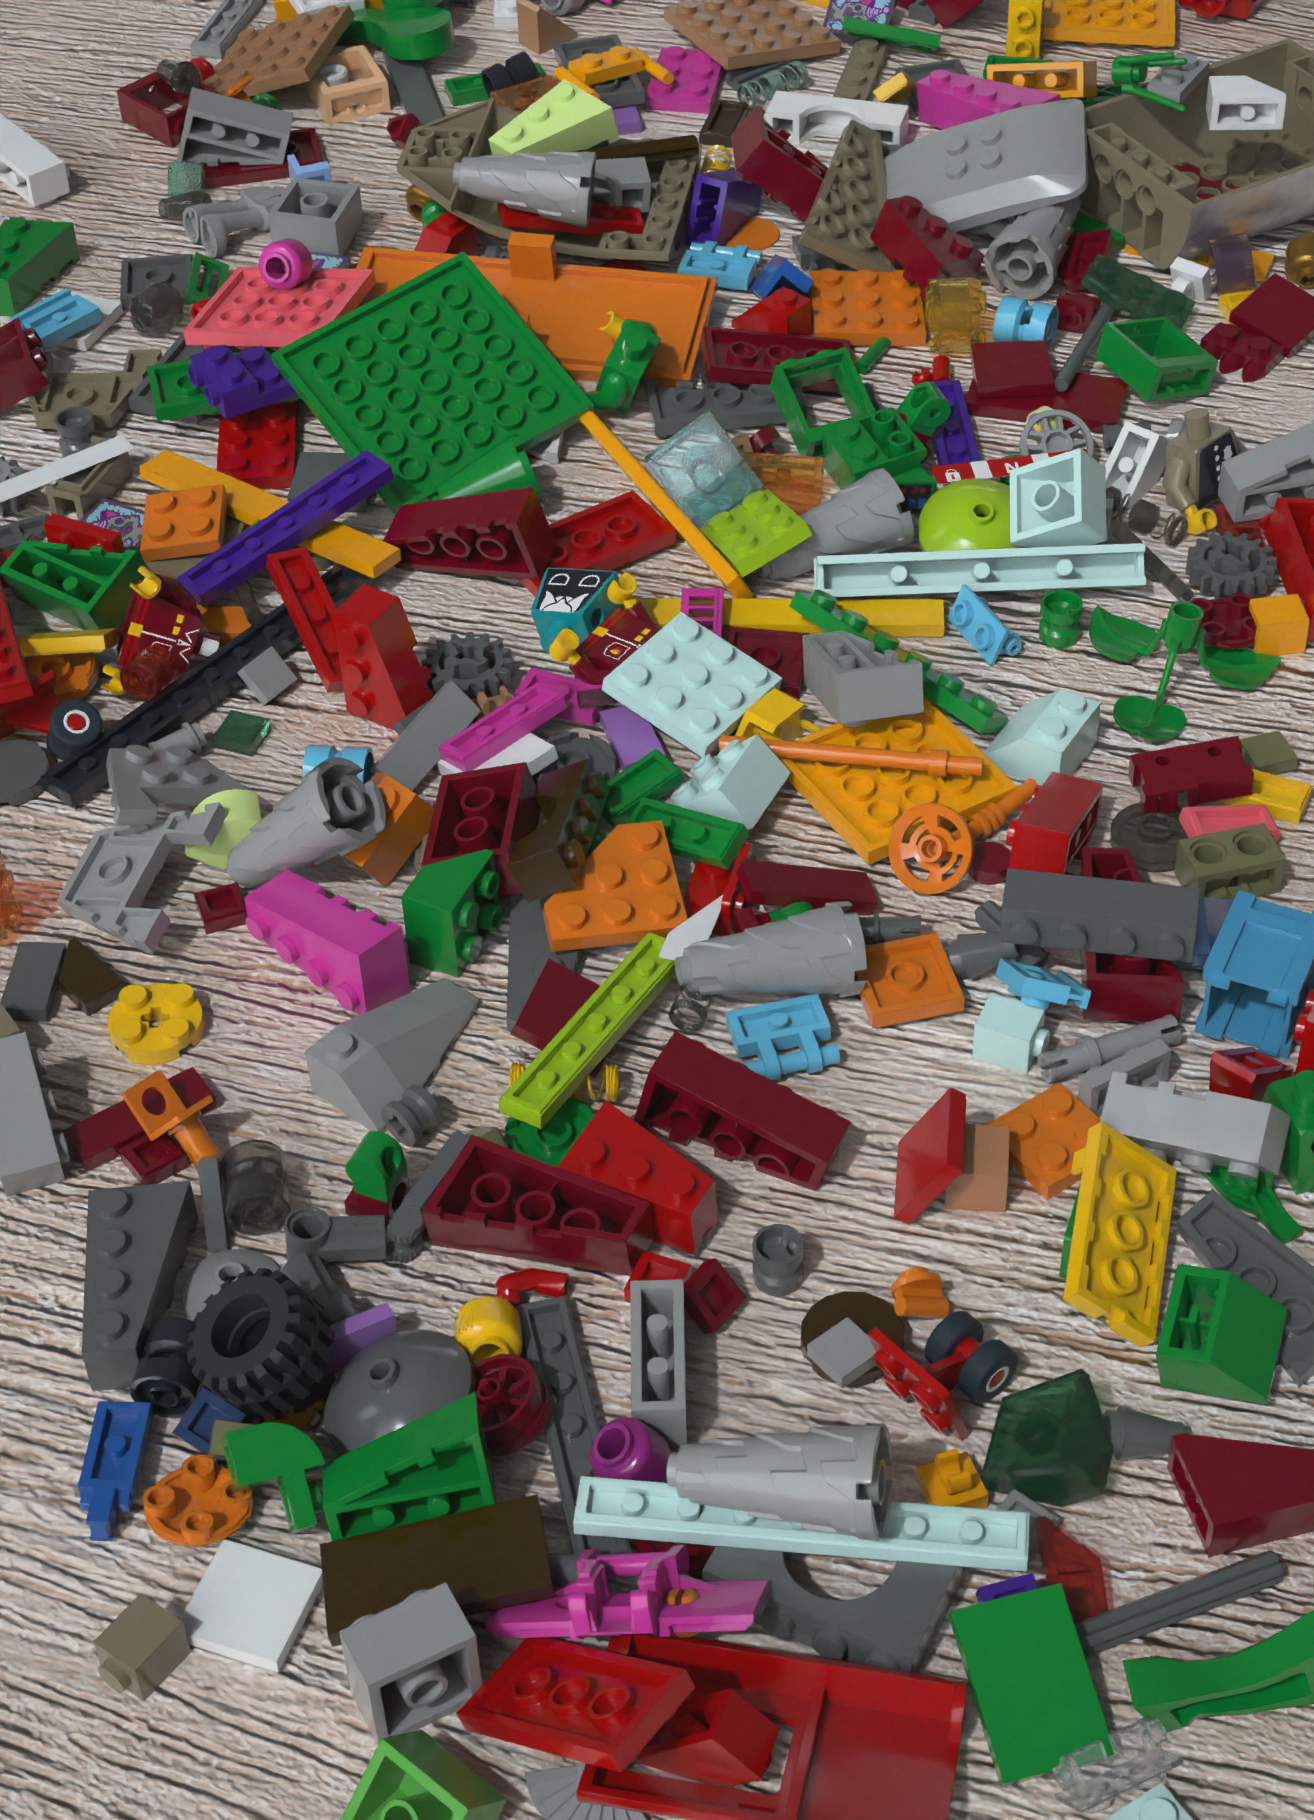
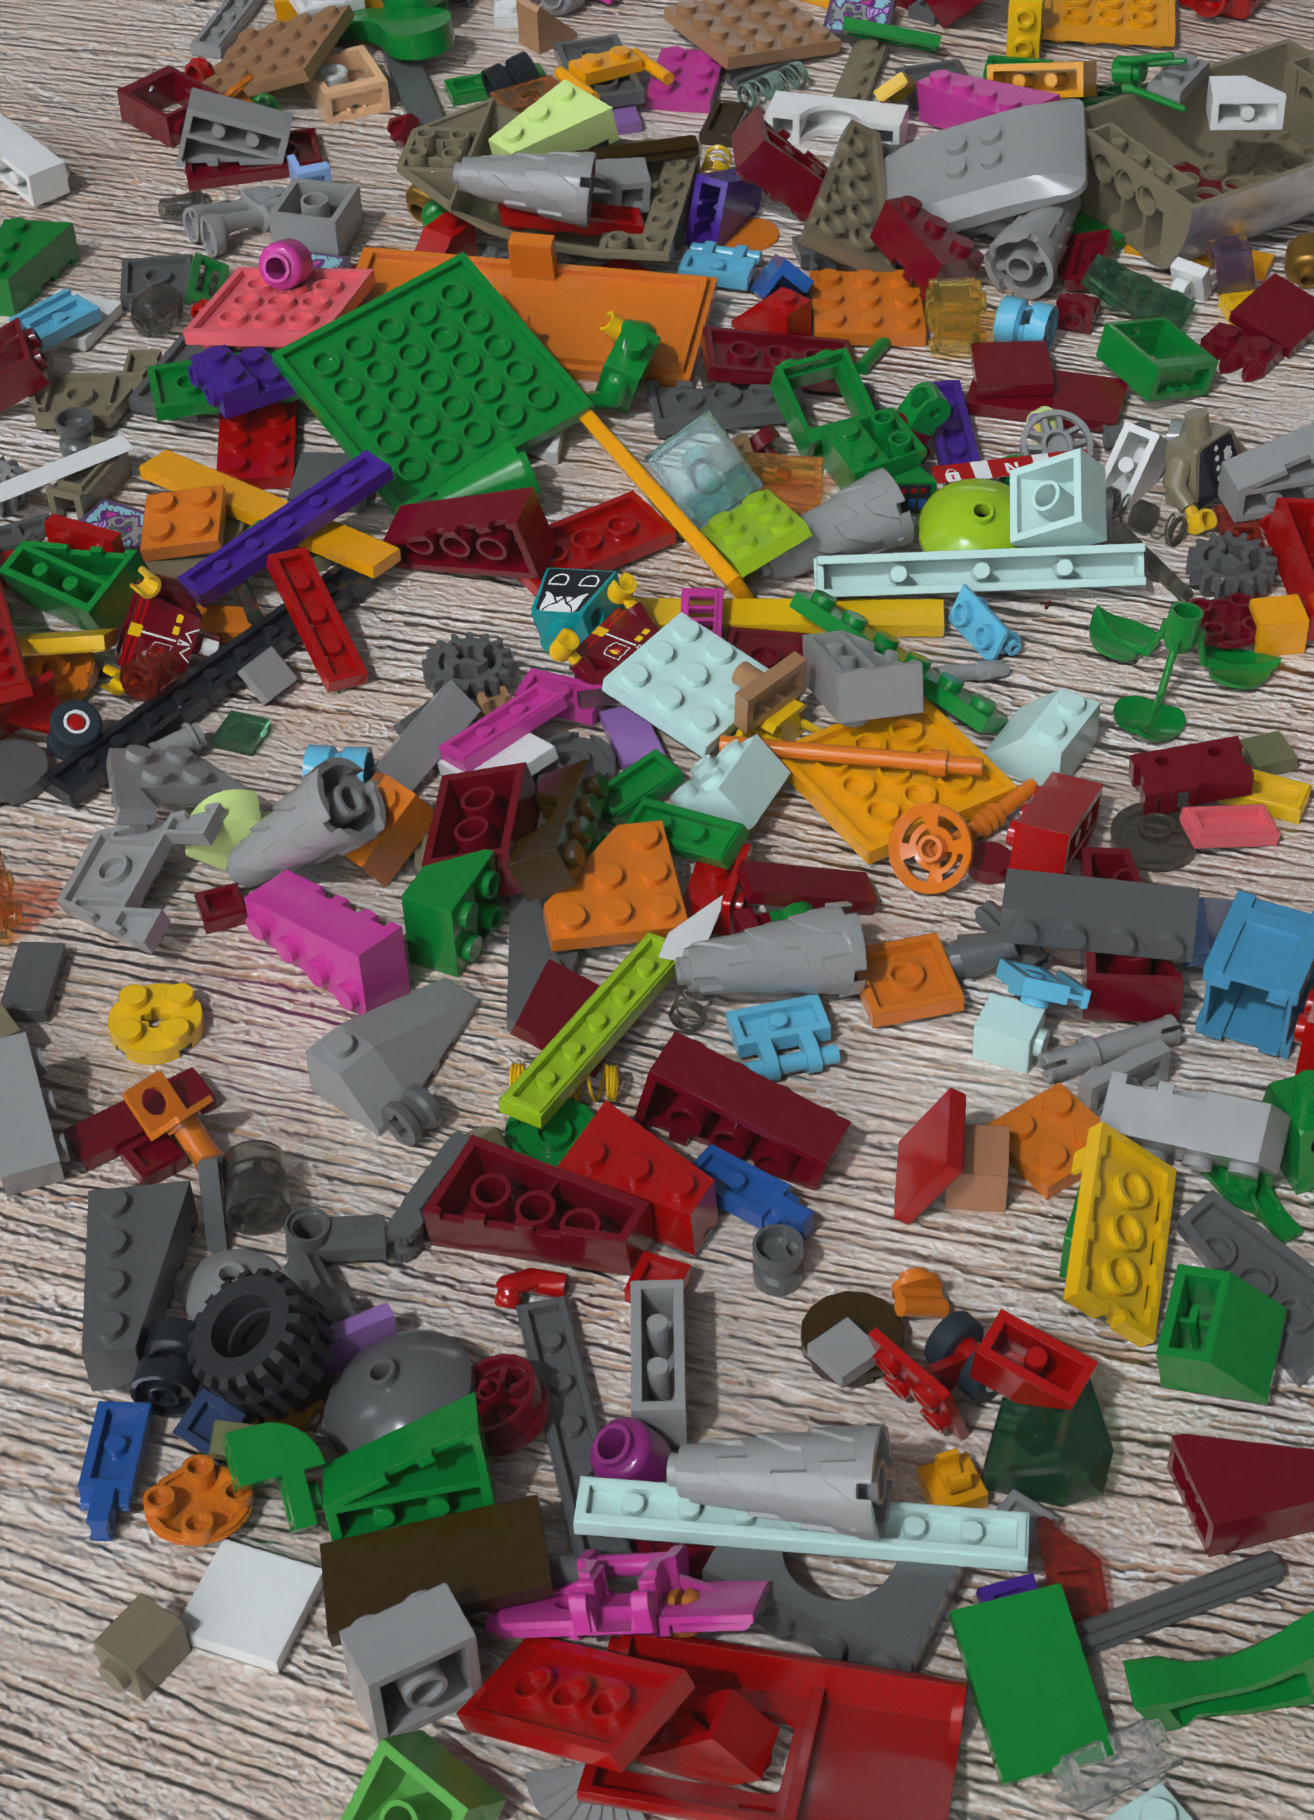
(87, 979): dark brown tile -> none
(179, 75): clear smoke cone -> none
(185, 177): clear green tile -> none
(378, 658): red wedge -> none
(378, 1176): green leg -> none
(488, 1328): yellow head -> none
(711, 1296): dark red plate -> none
(753, 1193): none -> blue hinge
(767, 692): none -> medium nougat tile
(886, 929): dark grey axle -> none
(940, 371): red arm -> none
(980, 671): none -> light grey piece
(1030, 1365): none -> red slope
(1060, 618): green wheel -> none
(1083, 347): dark grey bar -> none
(1139, 1433): dark grey cone -> none
(1231, 862): olive brick -> none
(1244, 1072): red slope -> none

